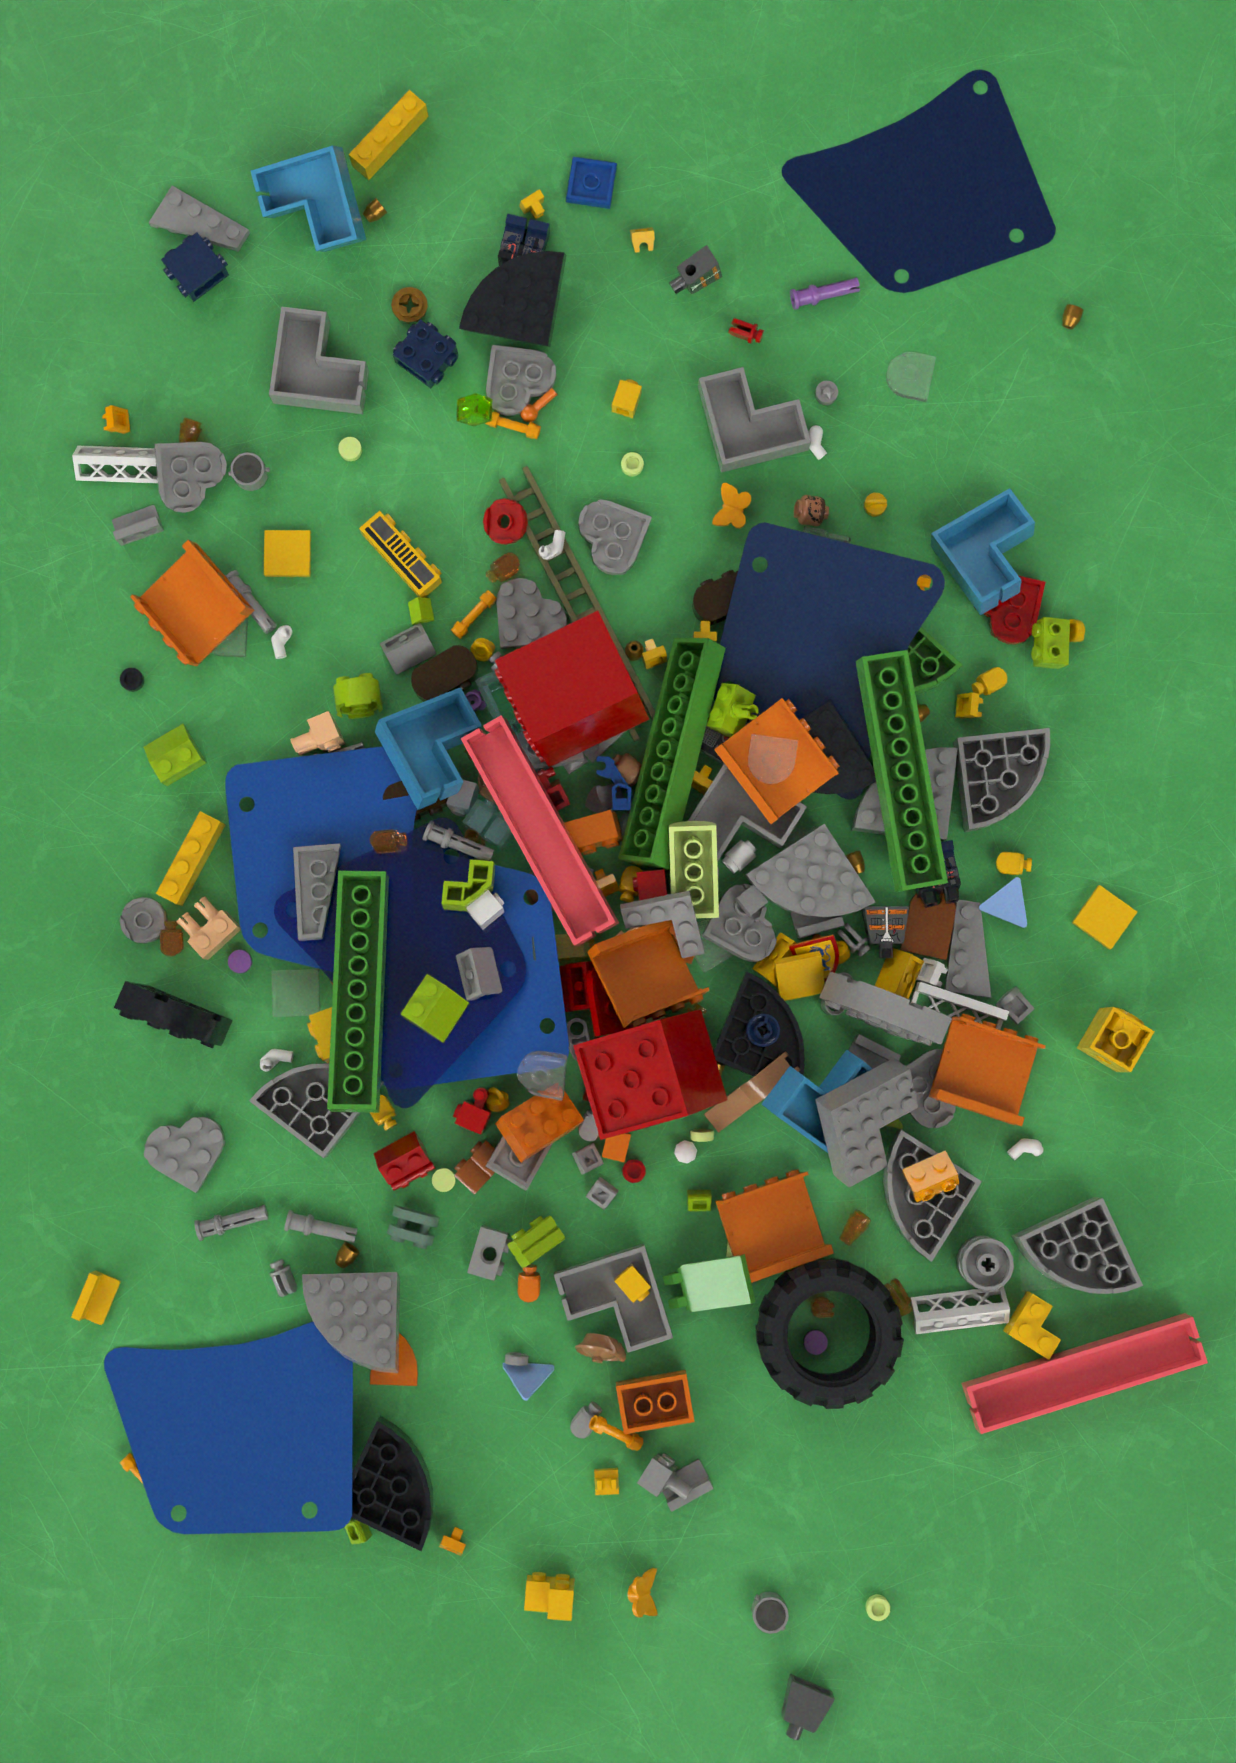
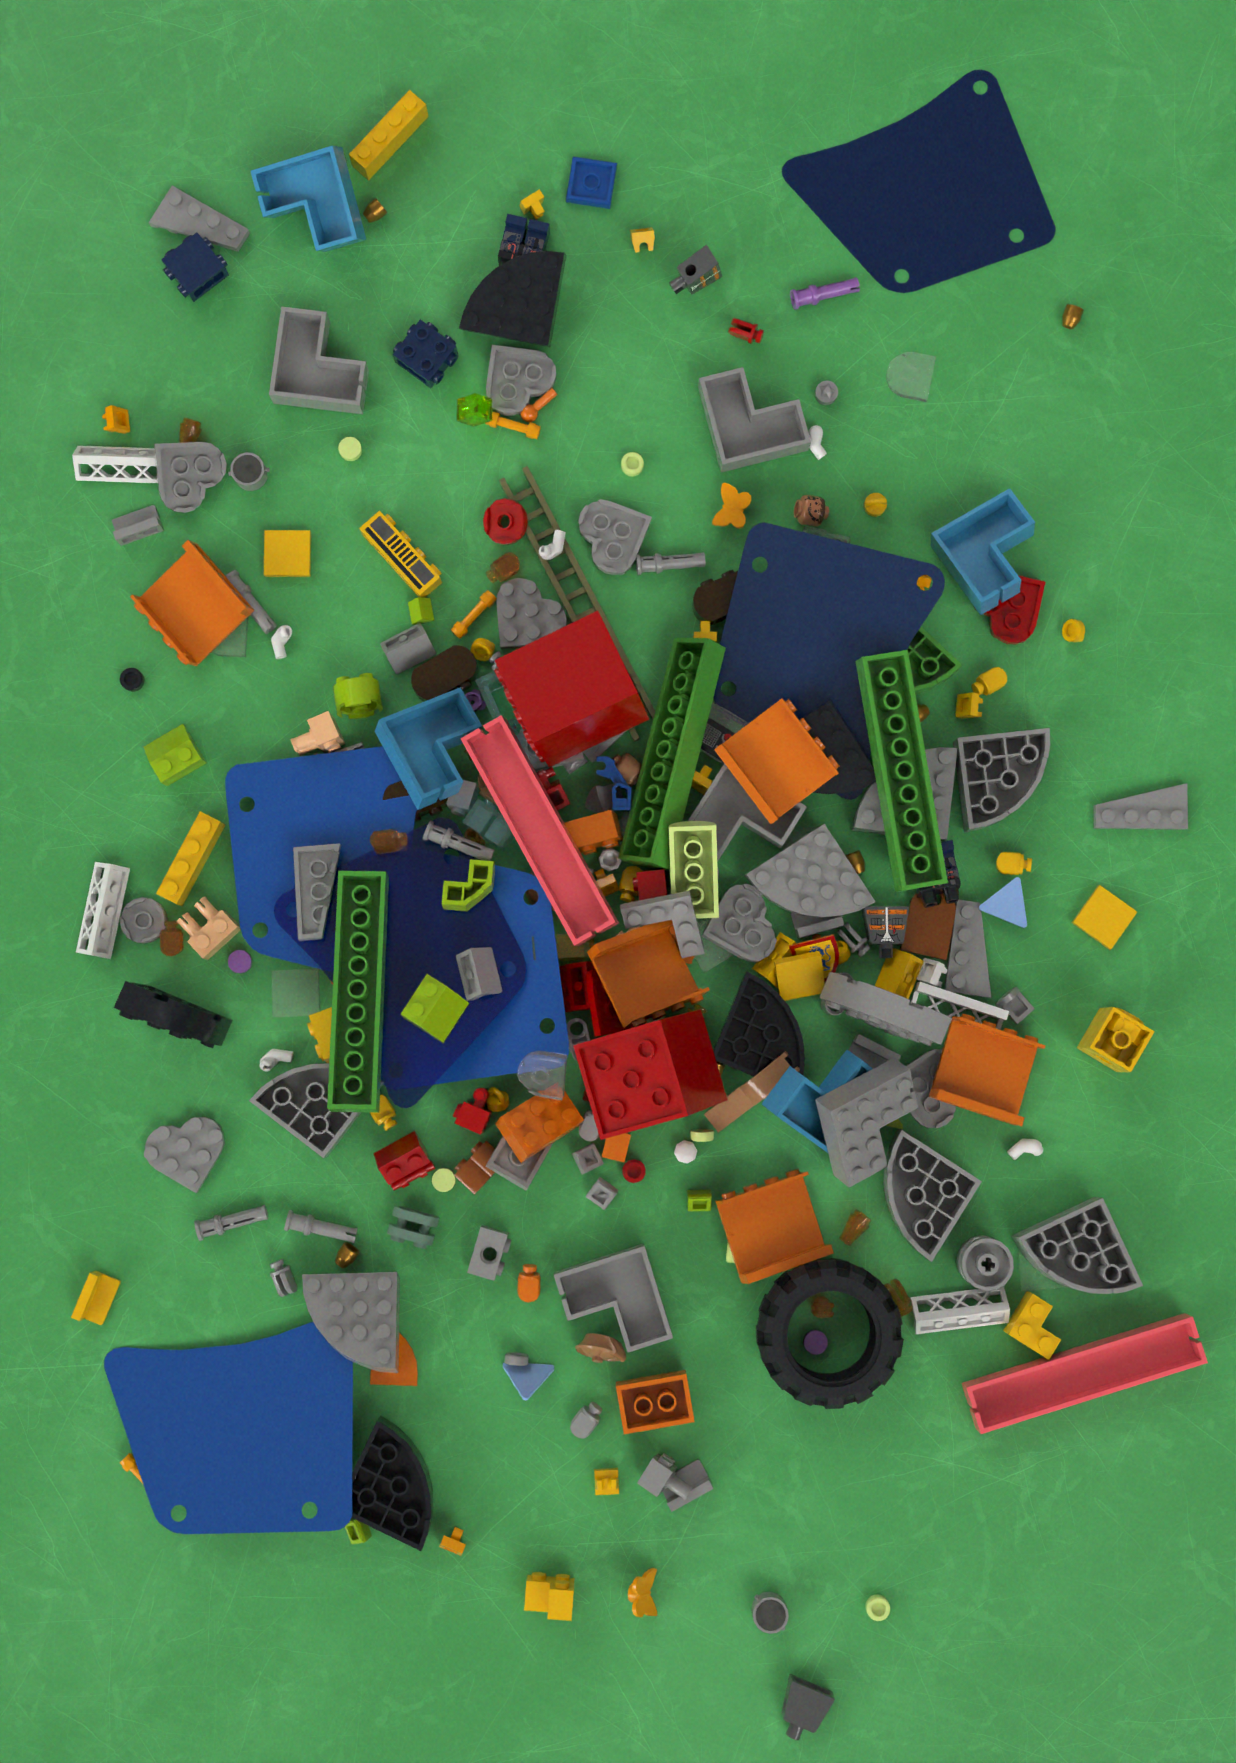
(105, 910): none -> white fence
(402, 298): pearl gold gear -> none
(486, 909): white brick -> none
(536, 1241): lime brick -> none
(600, 1425): light orange bar -> none
(609, 859): none -> white tile
(626, 398): yellow brick -> none
(633, 1283): yellow brick -> none
(634, 655): pearl gold hose -> none
(653, 655): yellow tile -> none
(659, 563): none -> light grey pin
(712, 1284): tile -> none
(731, 709): lime brick -> none
(739, 856): white brick -> none
(751, 900): light grey tile -> none
(770, 1023): dark blue wheel -> none
(771, 758): clear tile -> none
(931, 1176): light orange bracket -> none
(1051, 643): lime brick -> none
(1152, 810): none -> light grey wing

